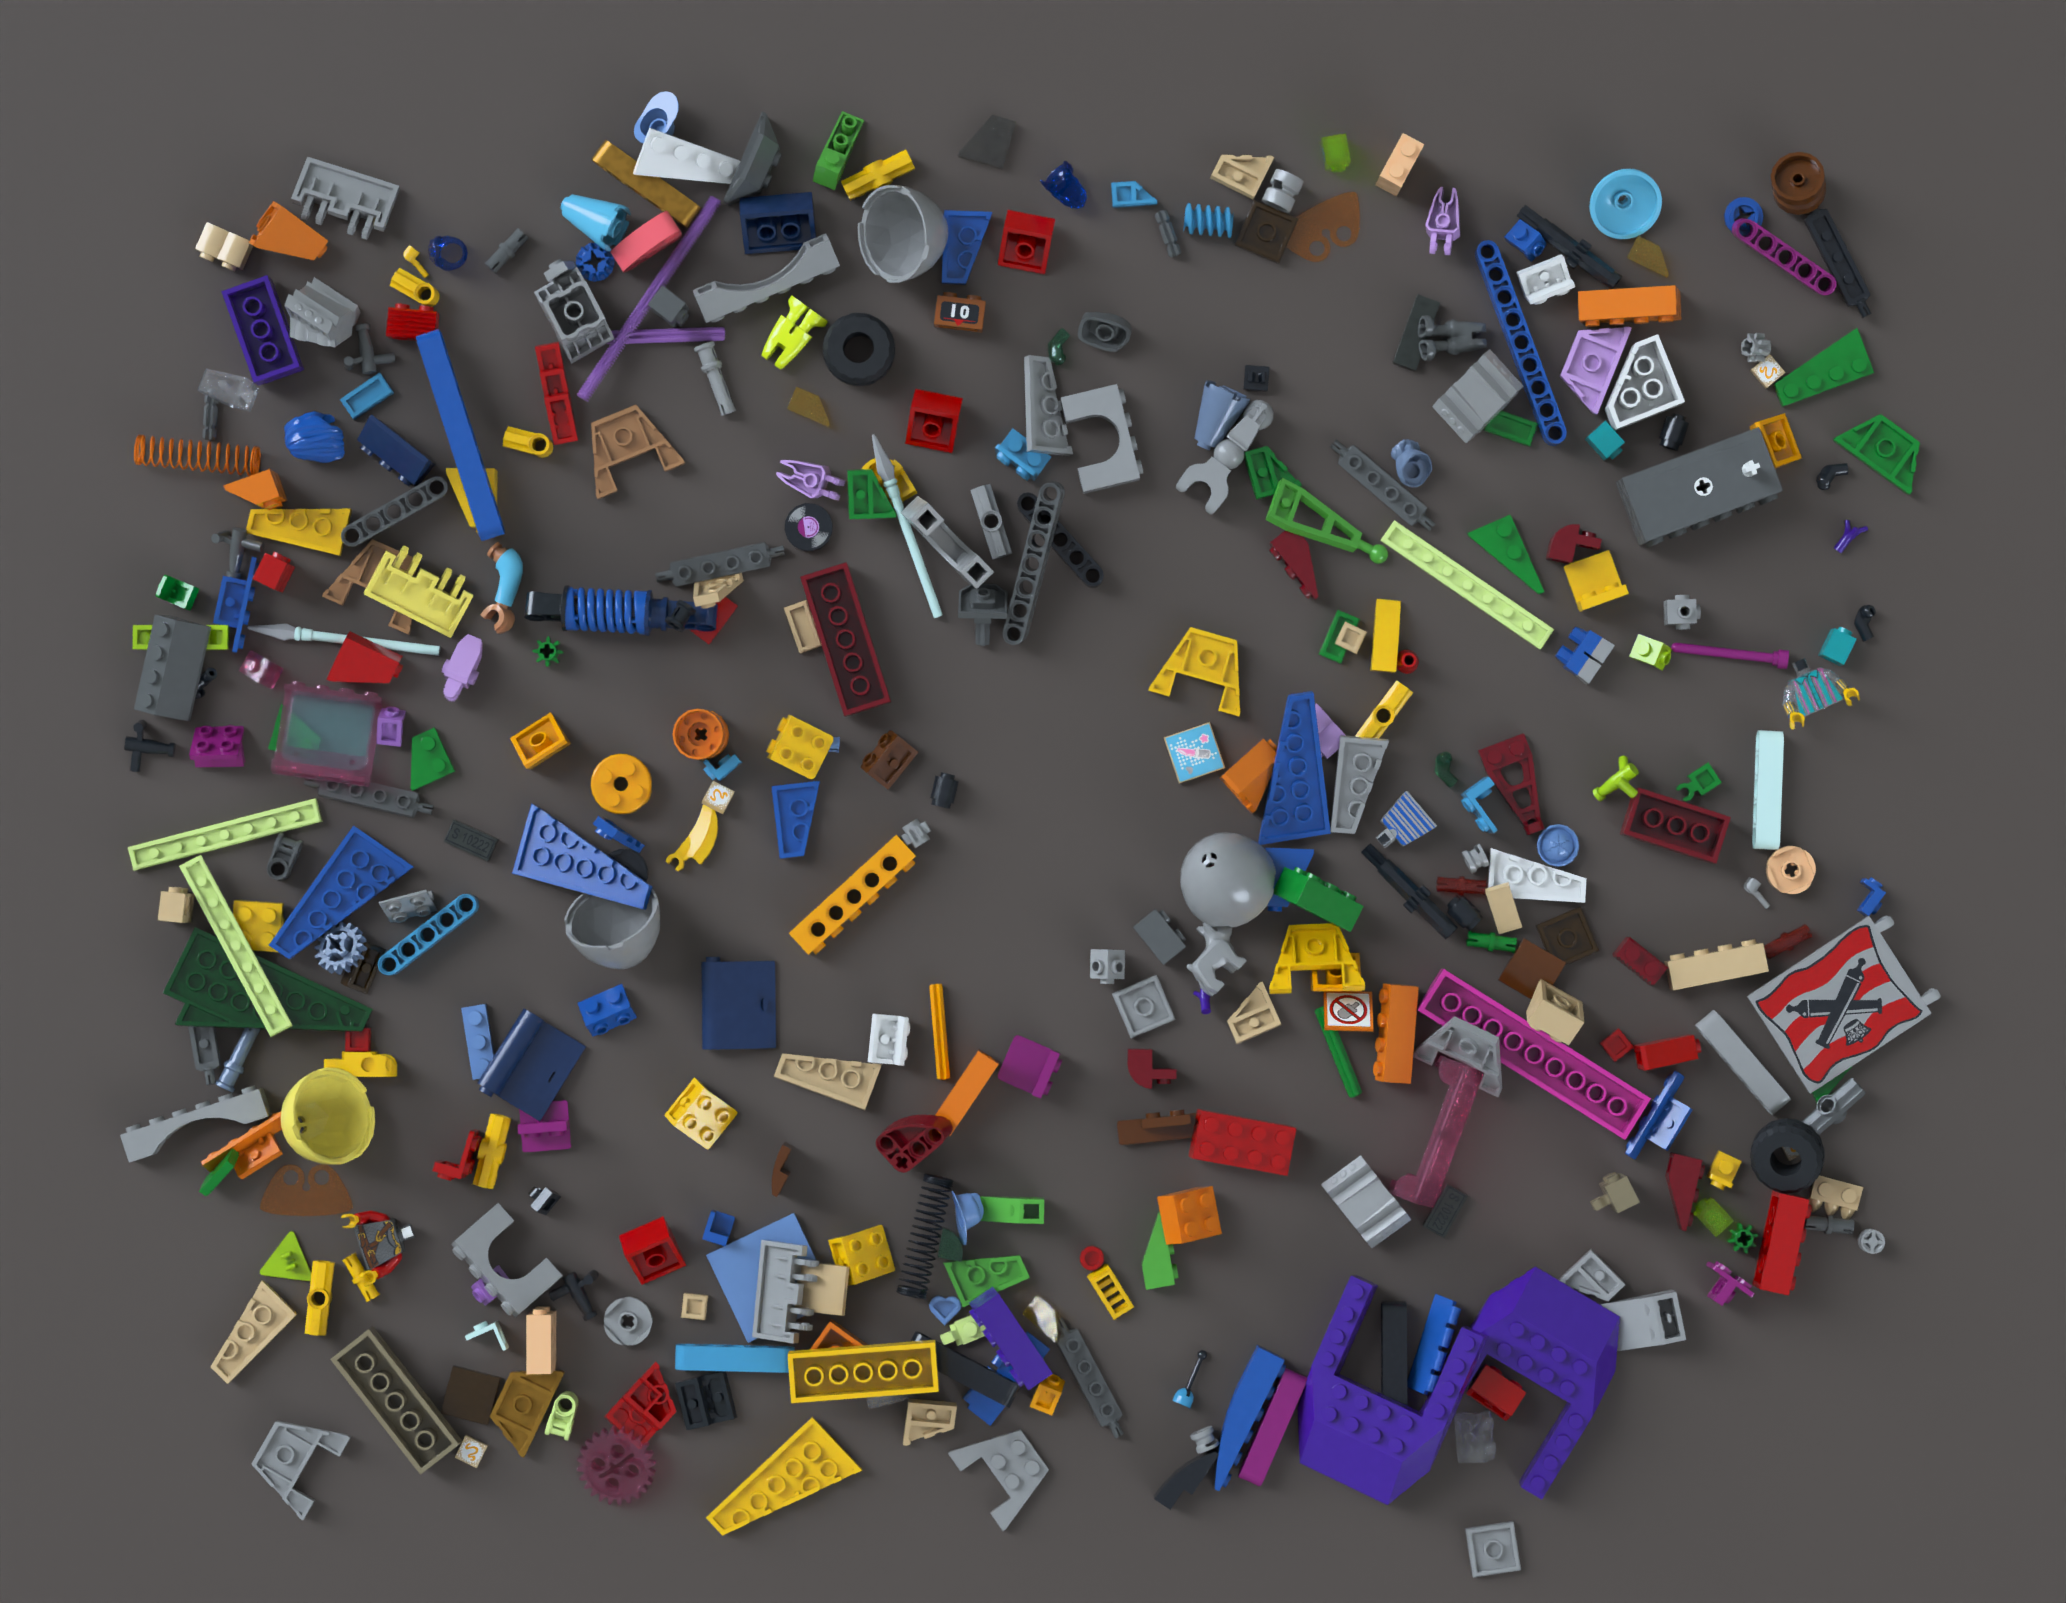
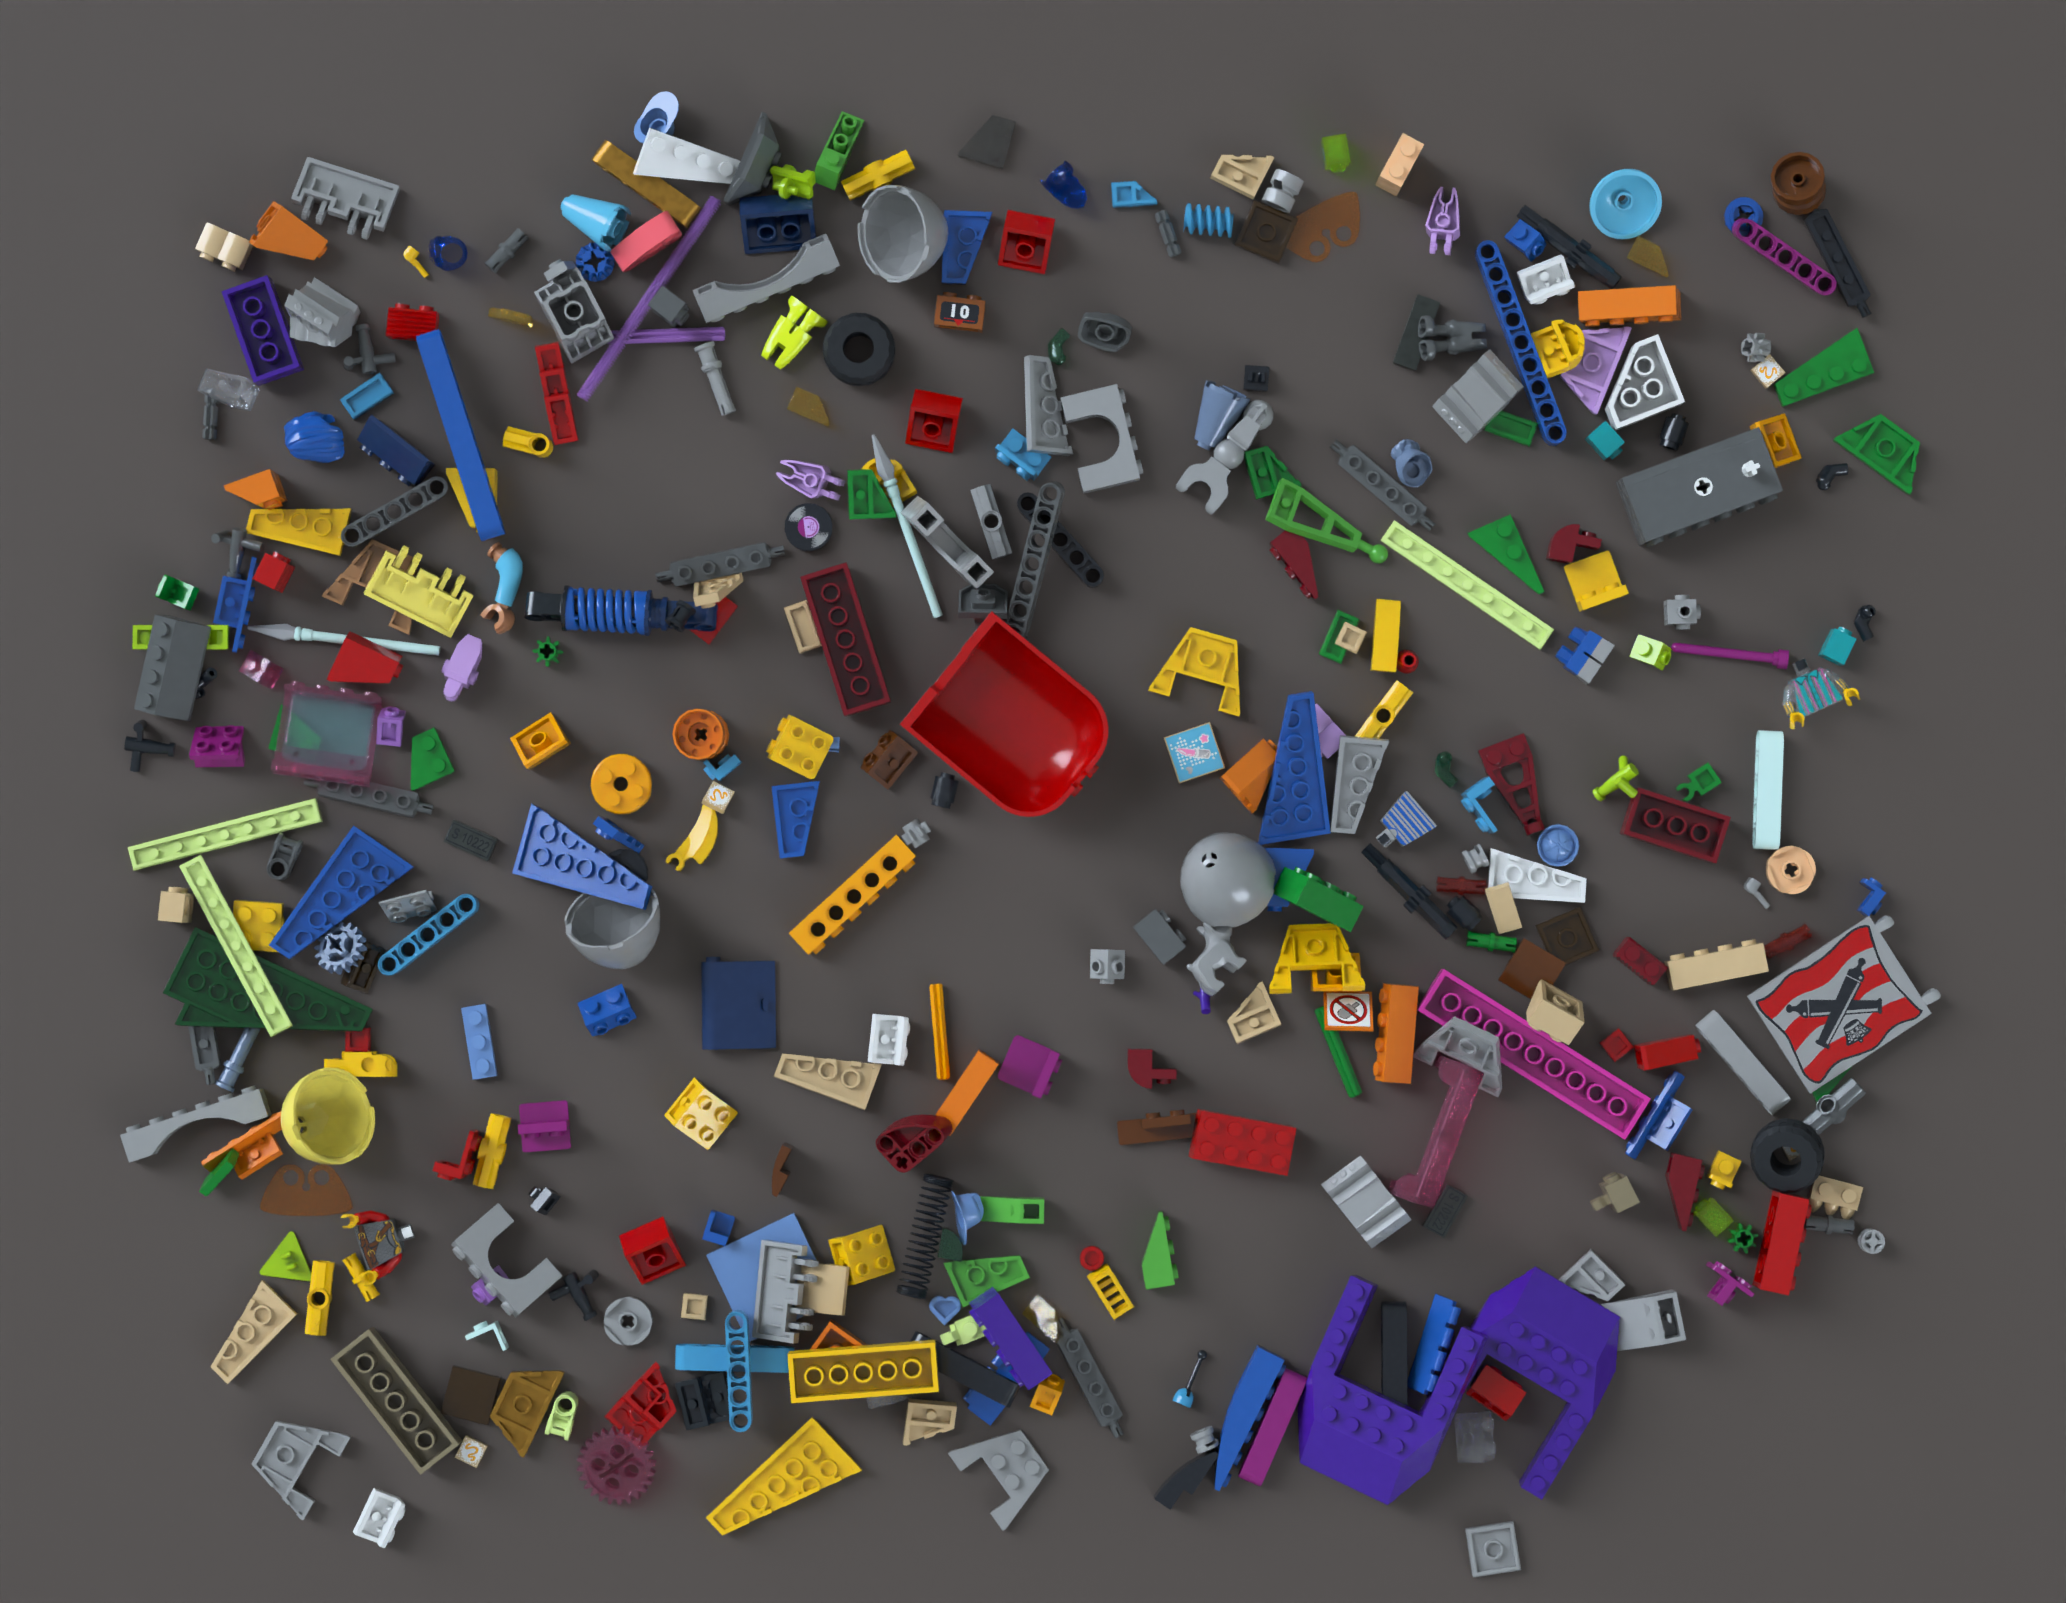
(254, 460): orange piece -> none
(380, 1517): none -> white bracket
(413, 287): yellow piece -> none
(511, 316): none -> clear yellow tile
(526, 1063): dark blue door -> none
(541, 1341): light nougat brick -> none
(623, 438): medium nougat wing -> none
(734, 1382): none -> dark azure beam
(790, 182): none -> lime hips
(1012, 722): none -> red cylinder
(1143, 1006): light grey tile -> none
(1189, 1215): orange brick -> none
(1559, 347): none -> yellow slope
(1848, 536): dark purple bar -> none

